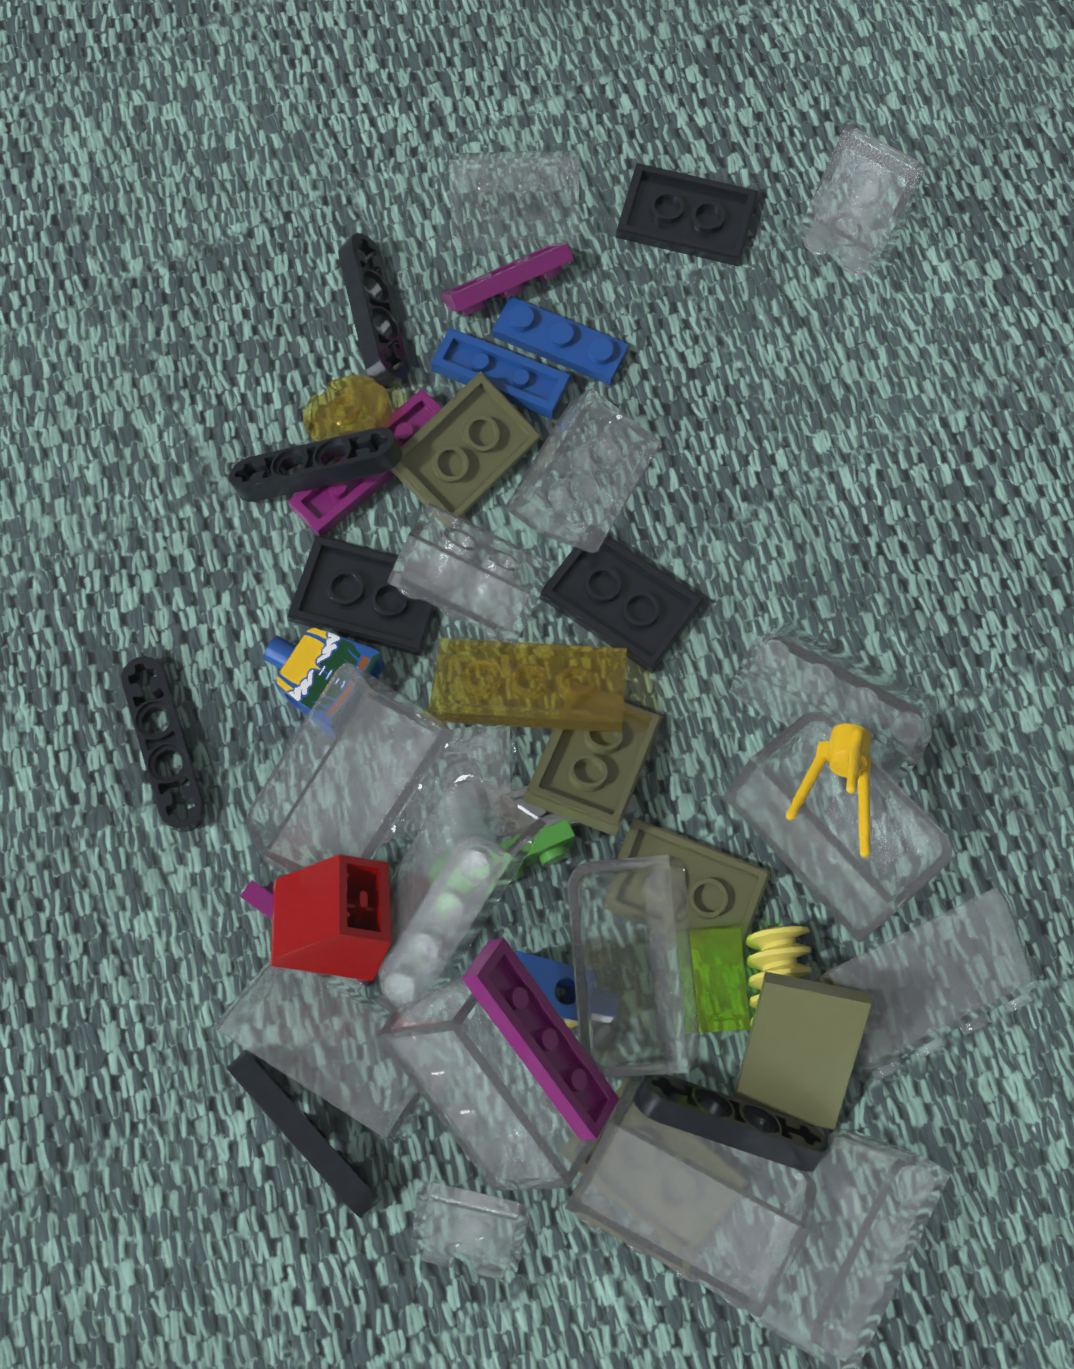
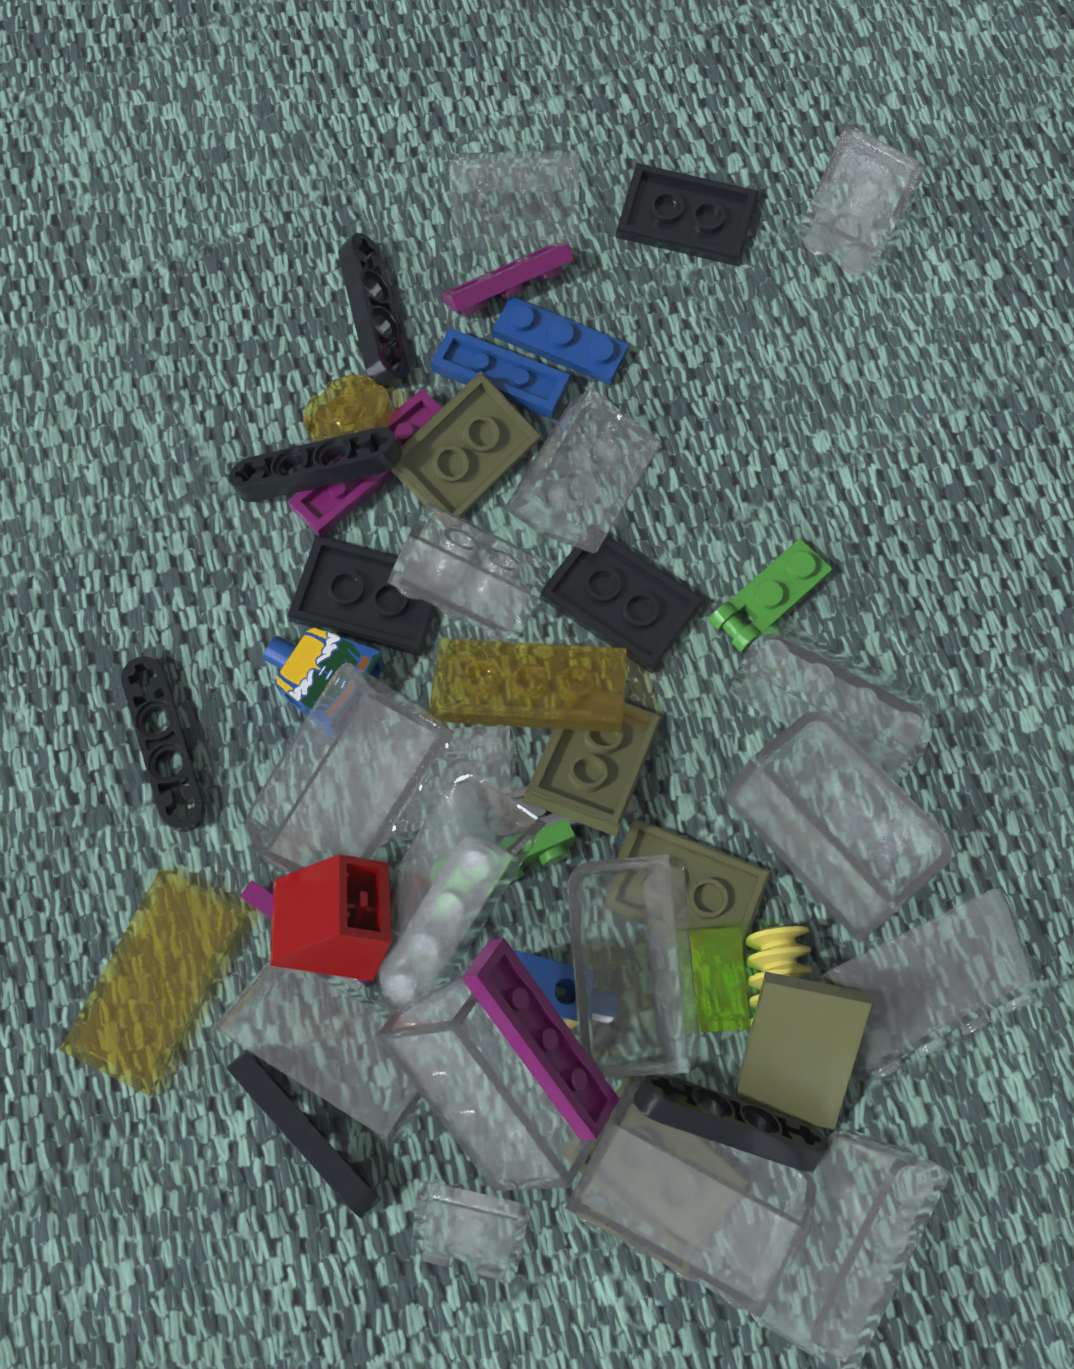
(155, 982): none -> clear yellow tile
(771, 594): none -> bright green plate
(848, 757): yellow plant -> none

